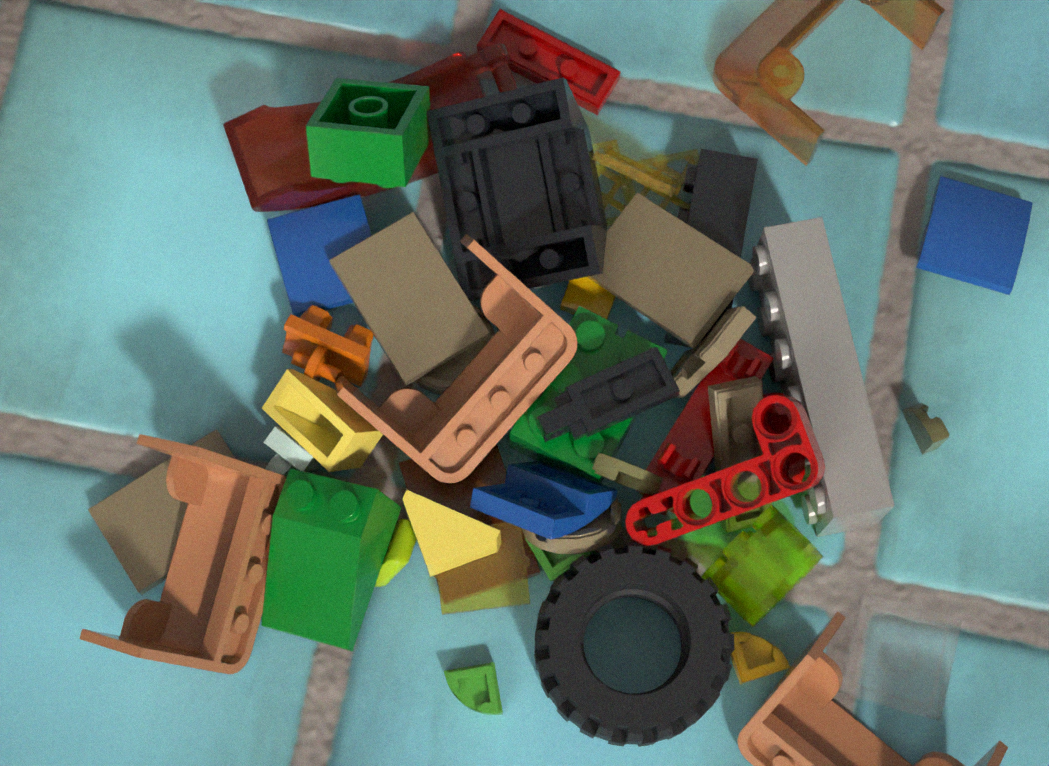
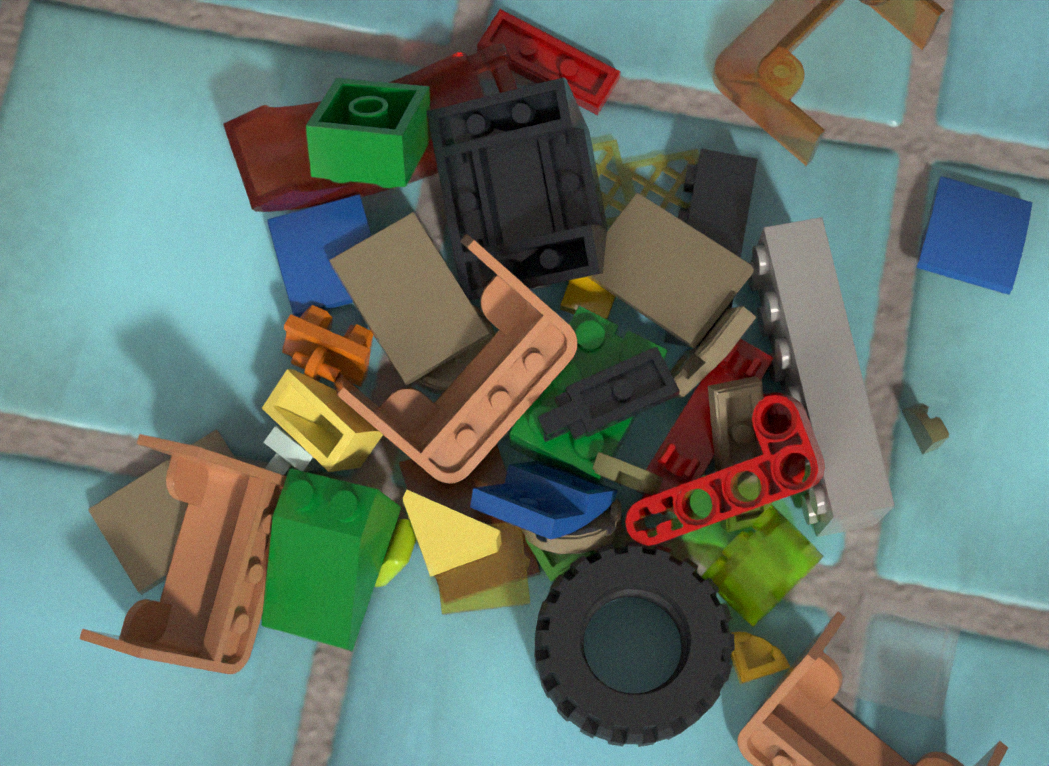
(476, 688): bright green tile -> none
(638, 171): clear yellow window -> none

